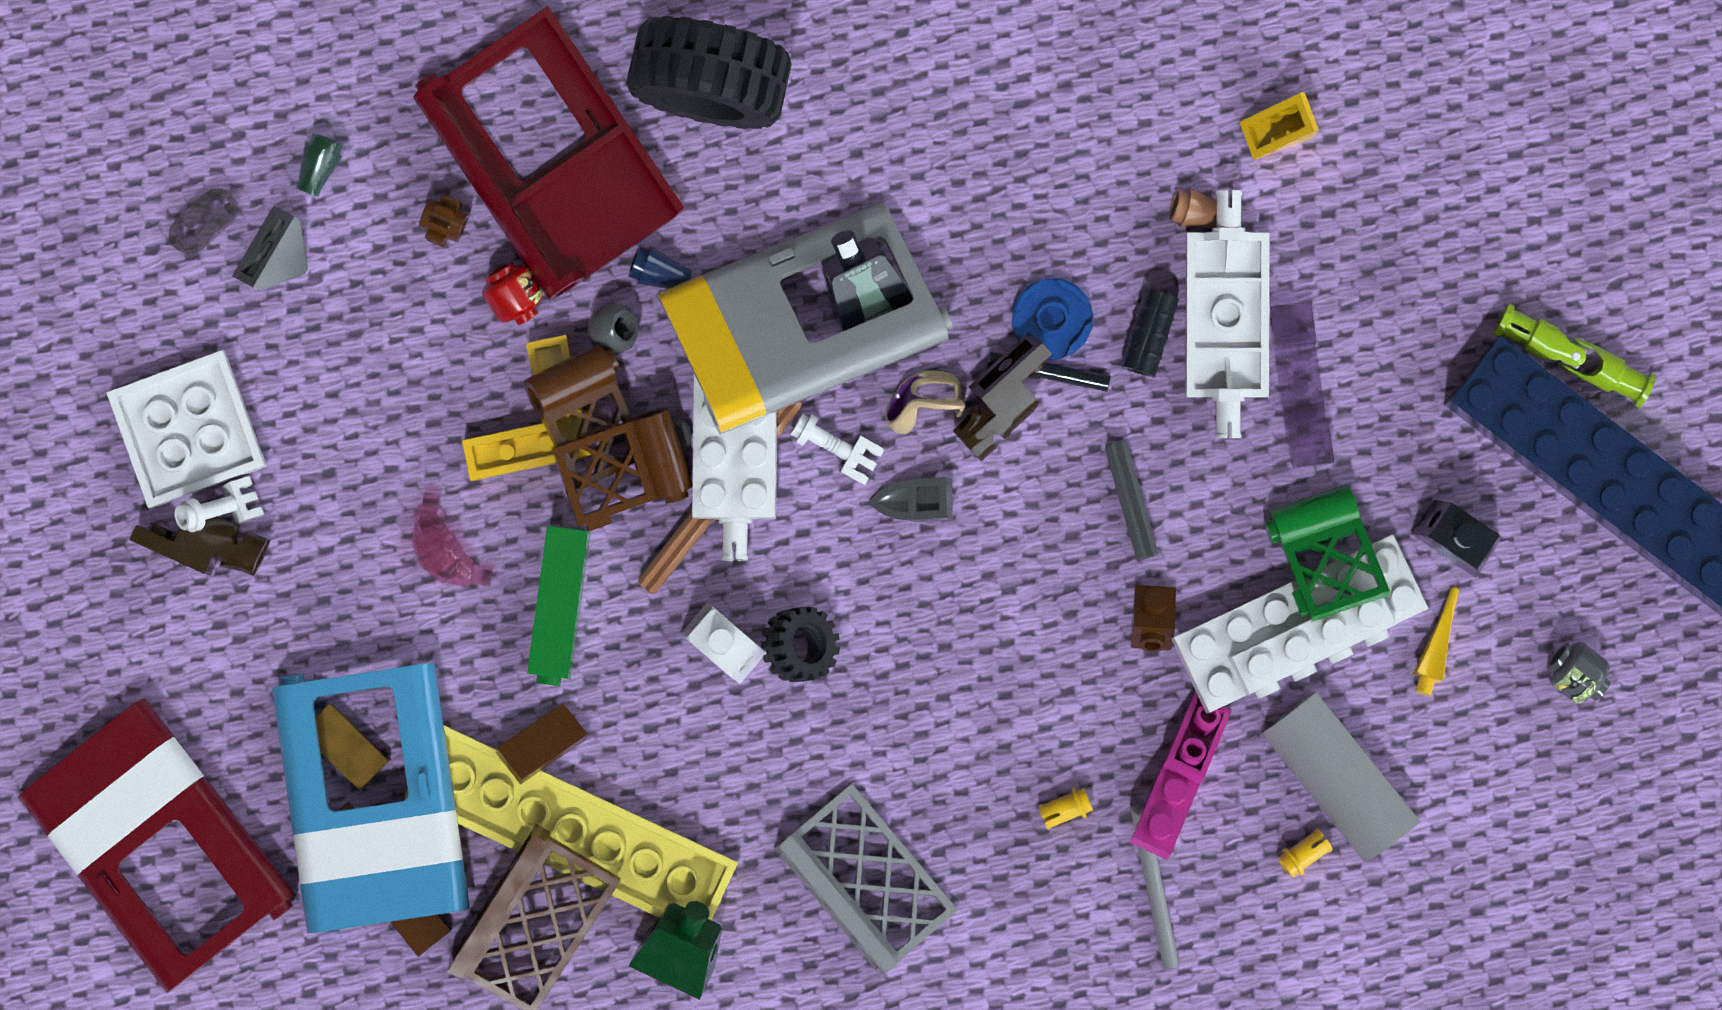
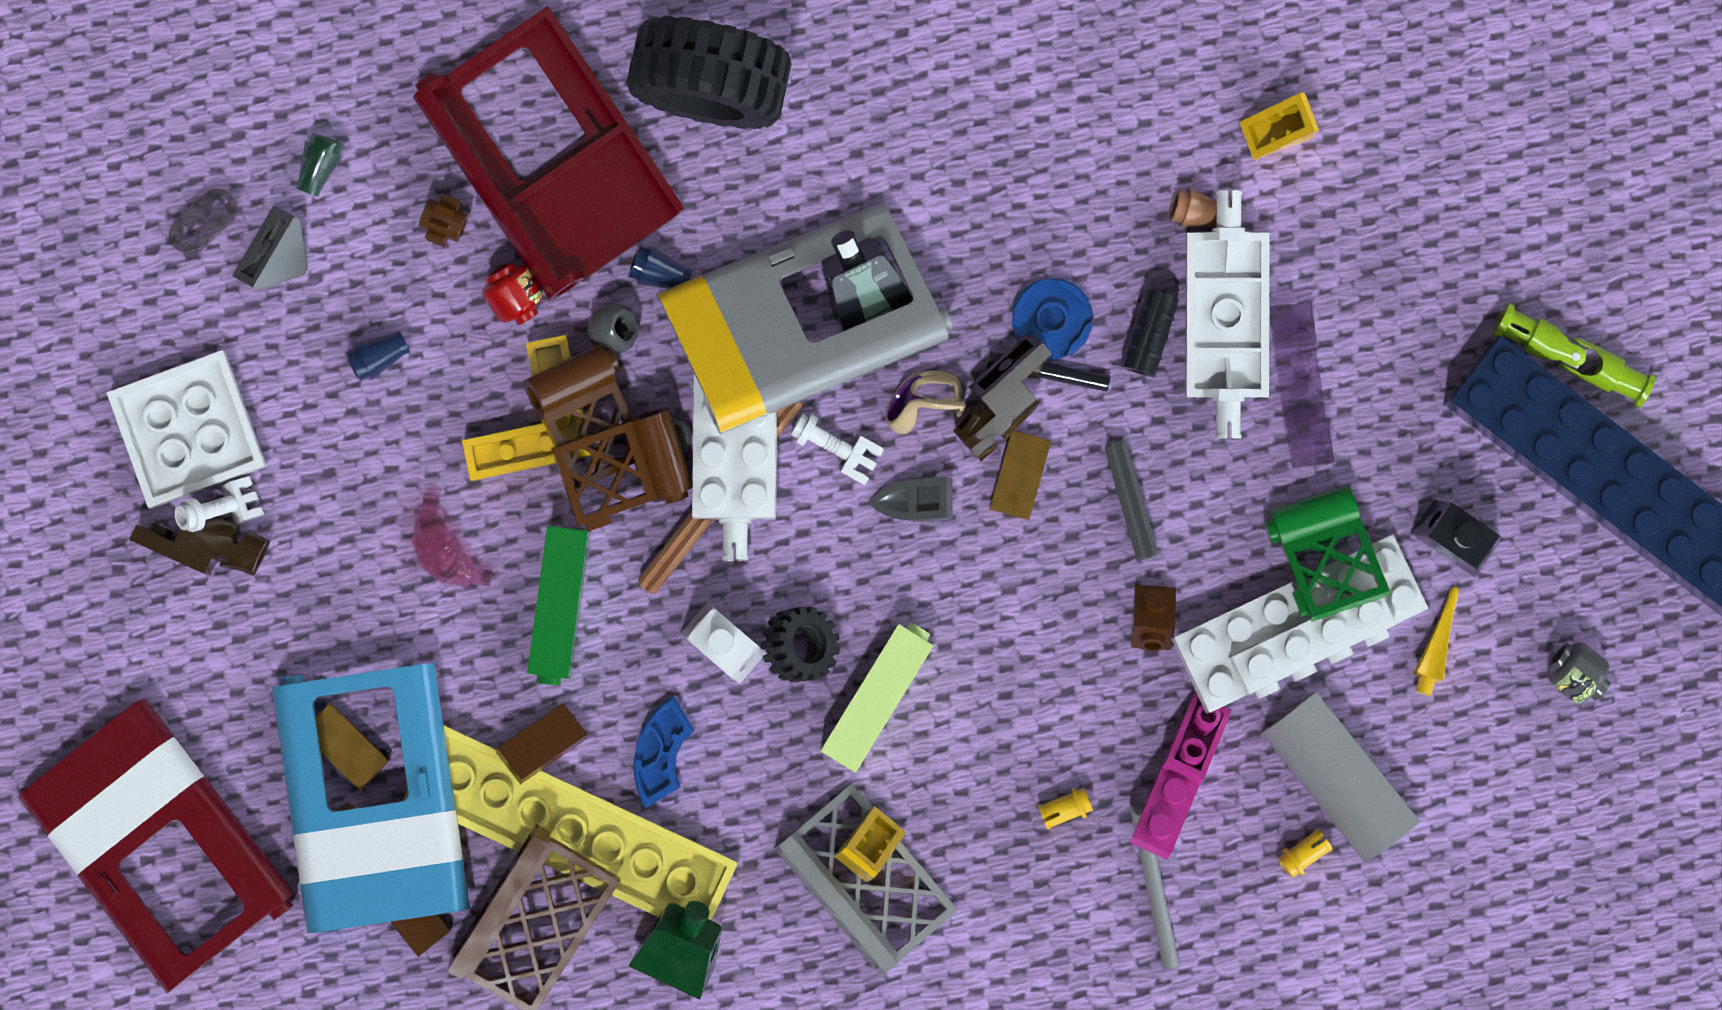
(376, 355): none -> dark blue cone
(657, 752): none -> blue tile
(870, 845): none -> yellow slope
(878, 696): none -> yellowish green brick
(1020, 475): none -> pearl gold tile

